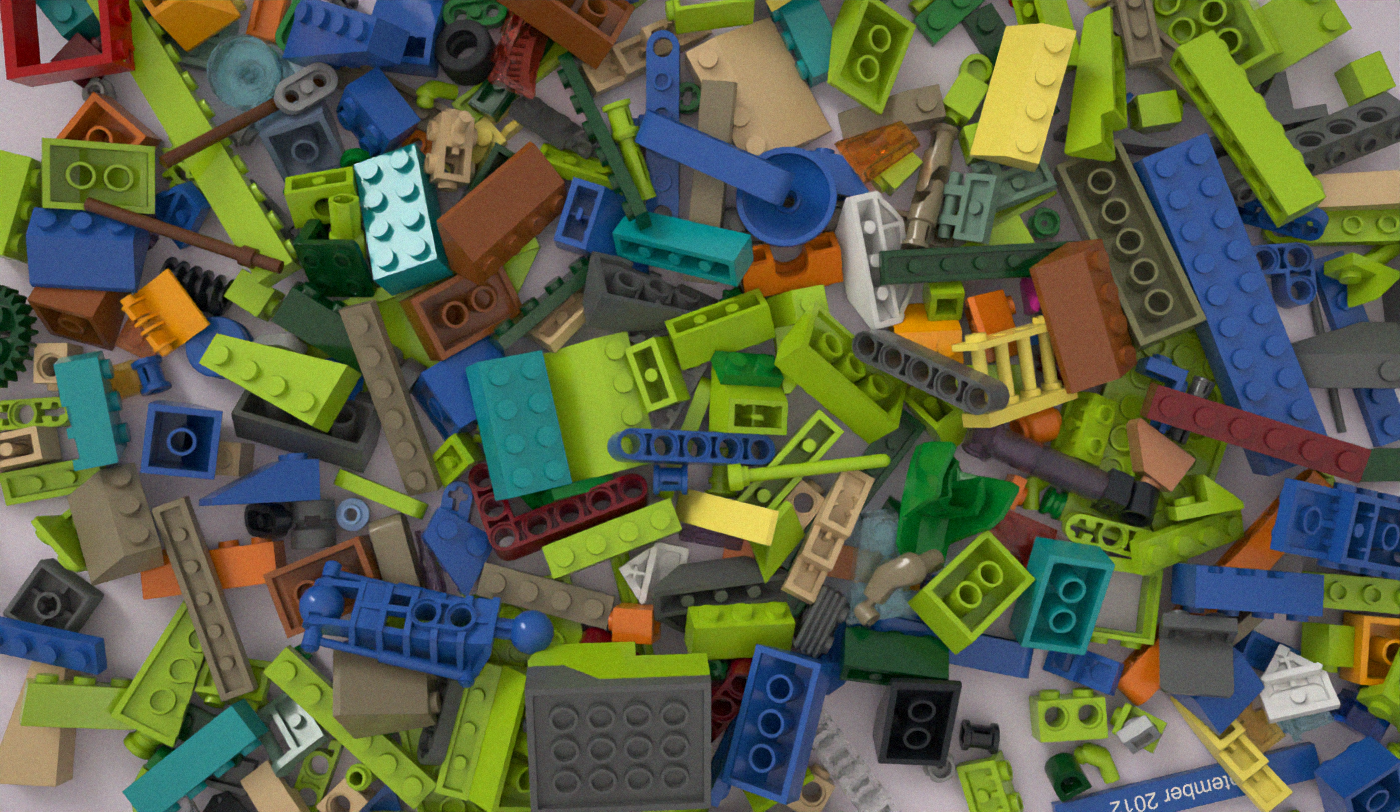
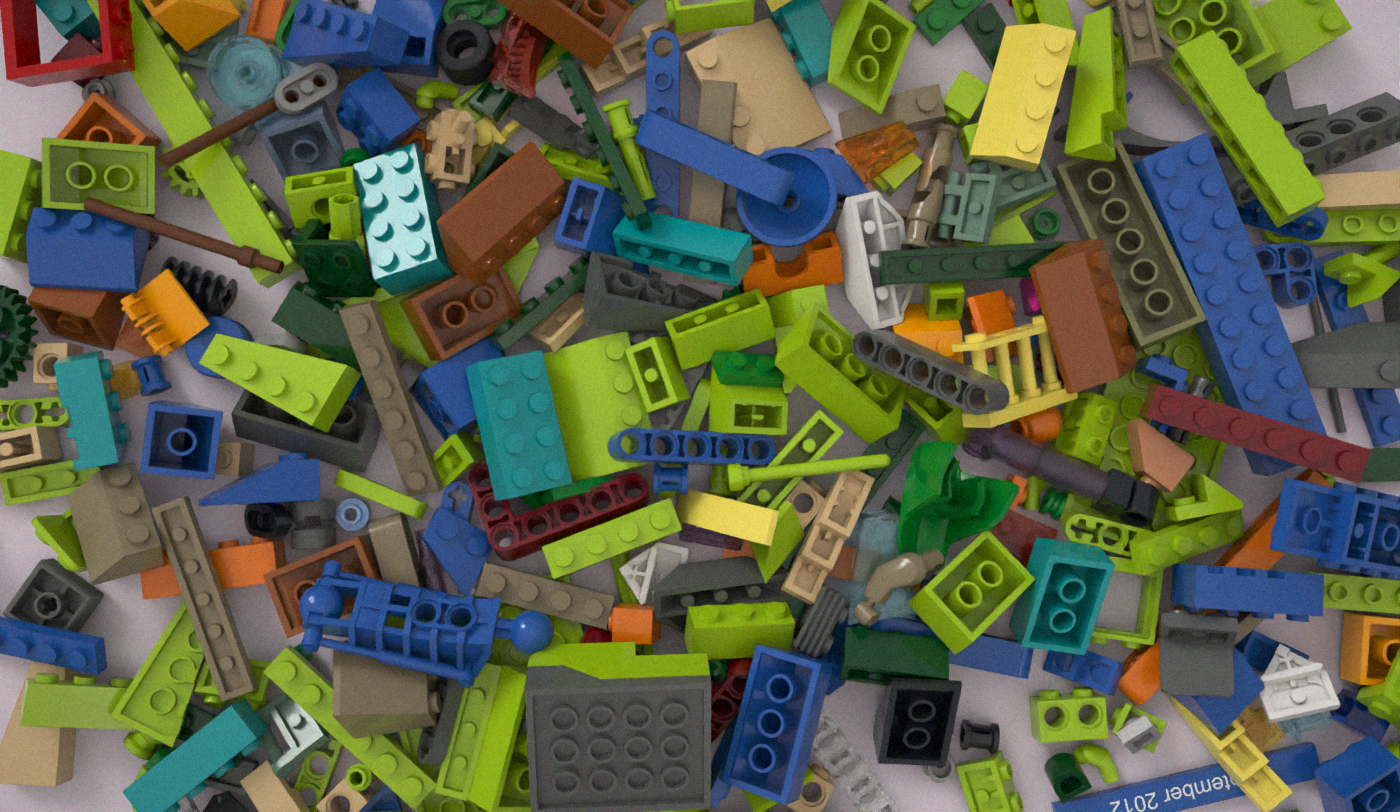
(182, 207): blue wing -> none
(254, 297): lime brick -> none
(694, 104): green bush -> none
(978, 66): lime tile -> none
(1155, 112): lime brick -> none
(1328, 645): lime brick -> none
(1364, 78): lime brick -> none

